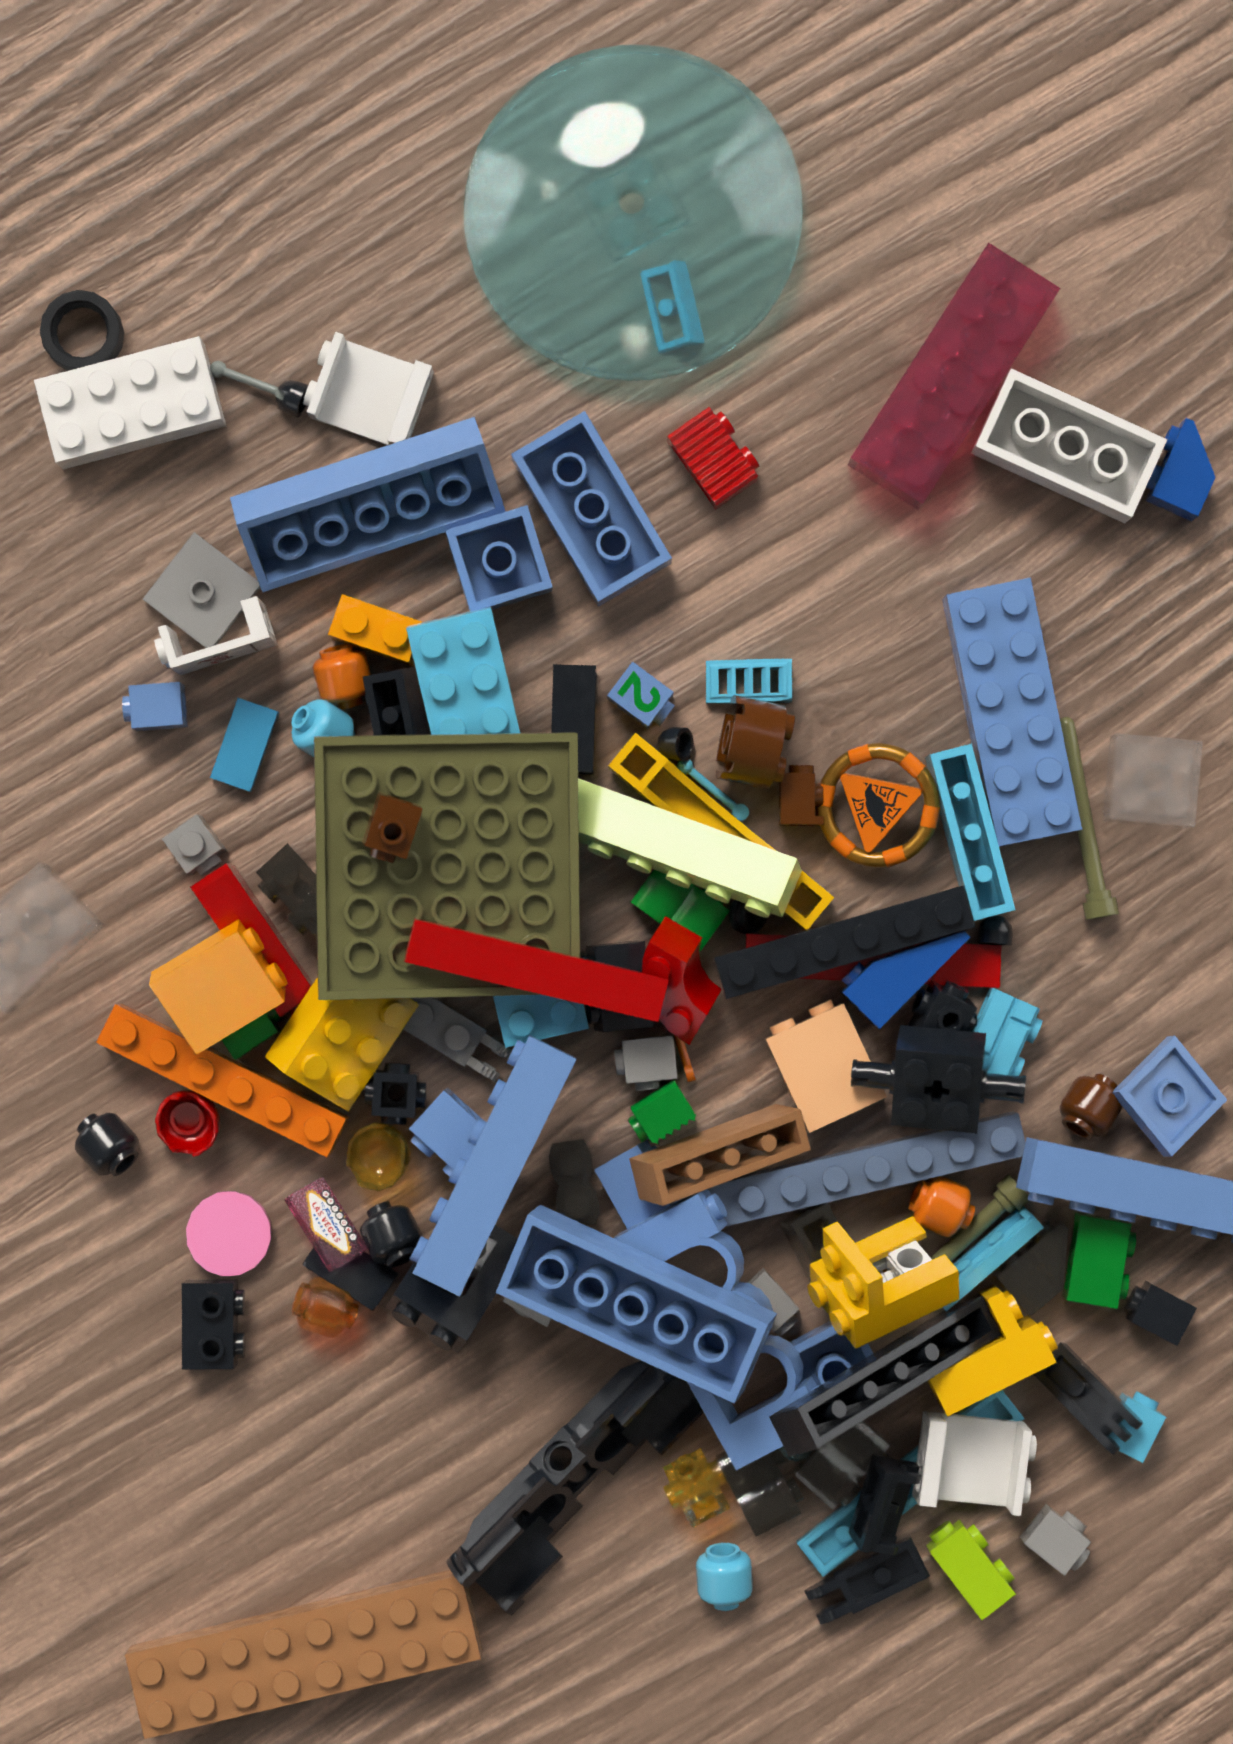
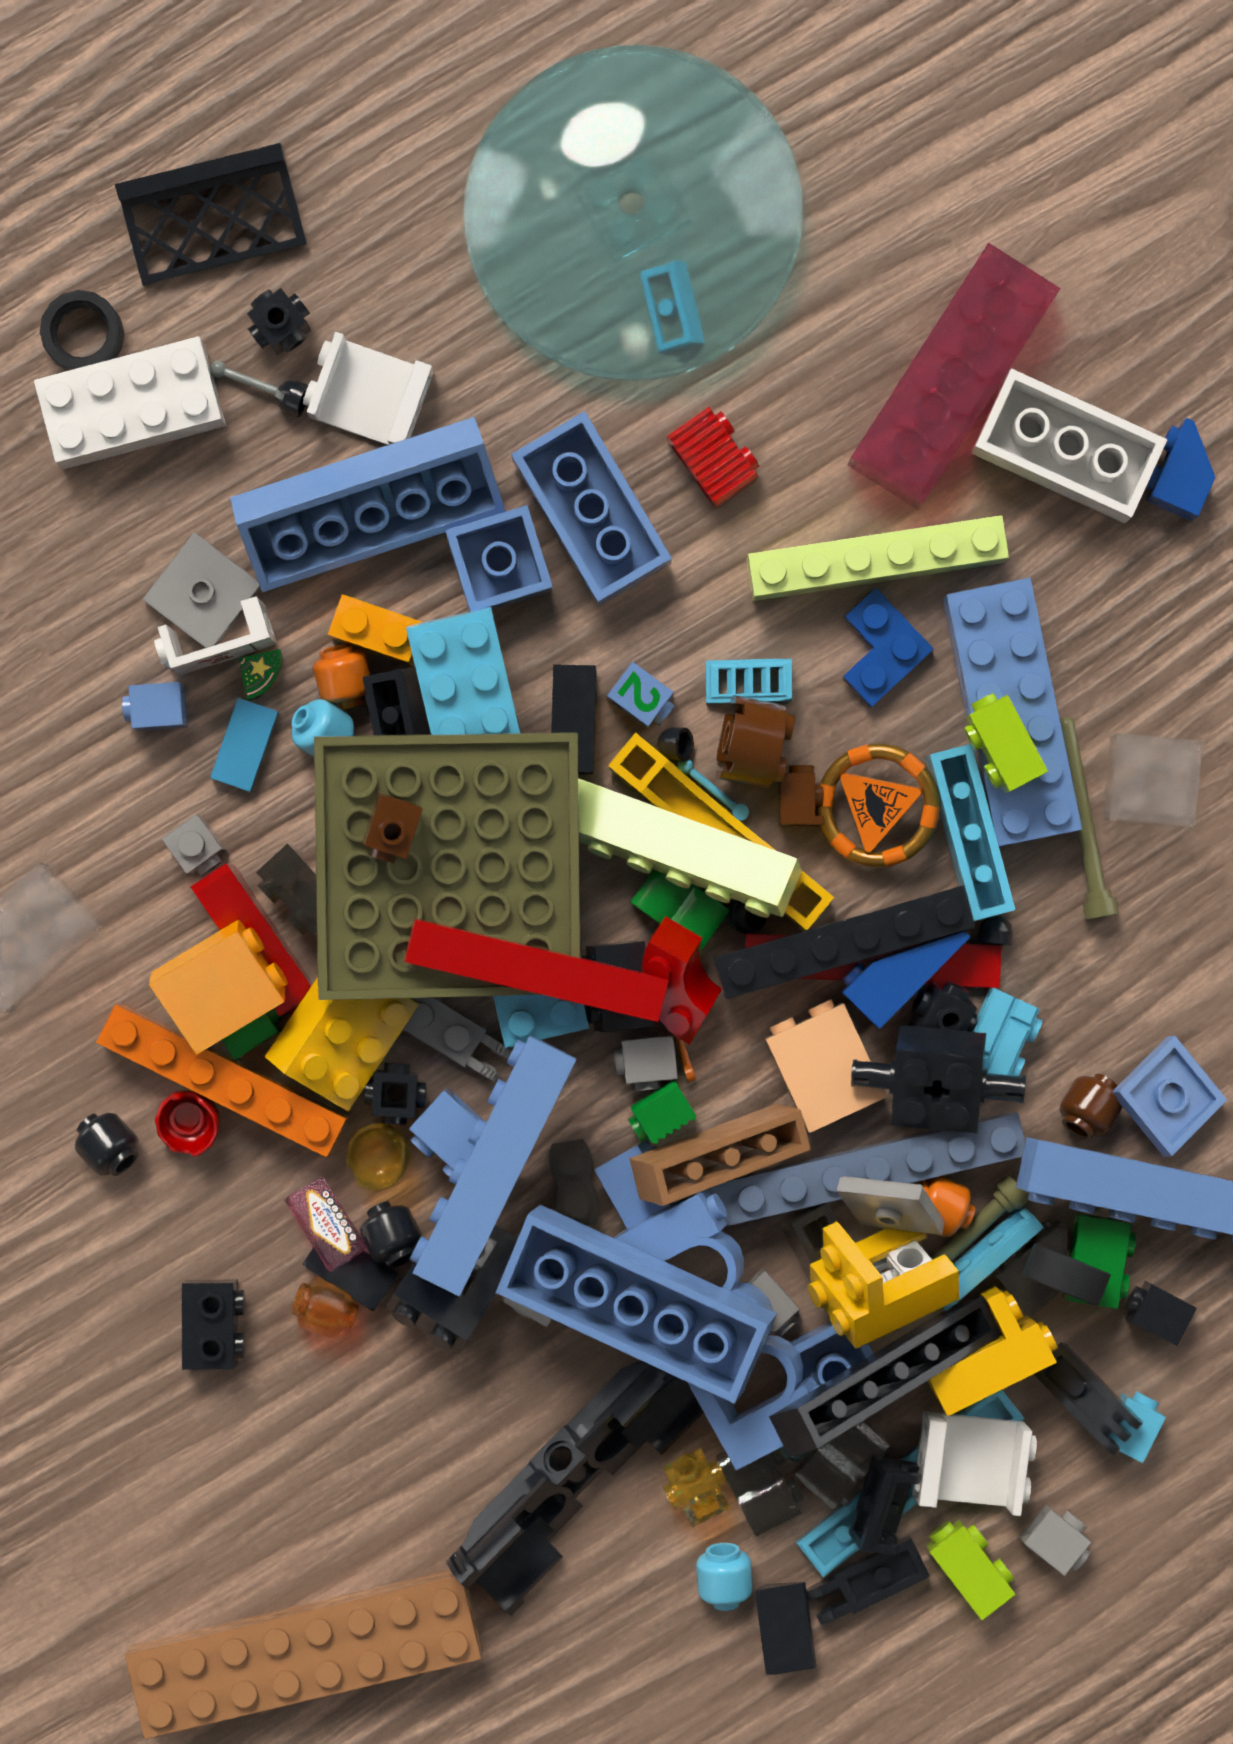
(202, 177): none -> black fence
(228, 1233): bright pink tile -> none
(260, 672): none -> green tile
(281, 336): none -> black brick
(785, 1627): none -> black slope
(877, 558): none -> yellowish green brick
(890, 1205): none -> light grey plate
(894, 644): none -> blue plate
(1005, 743): none -> lime brick
(1066, 1274): none -> black tyre

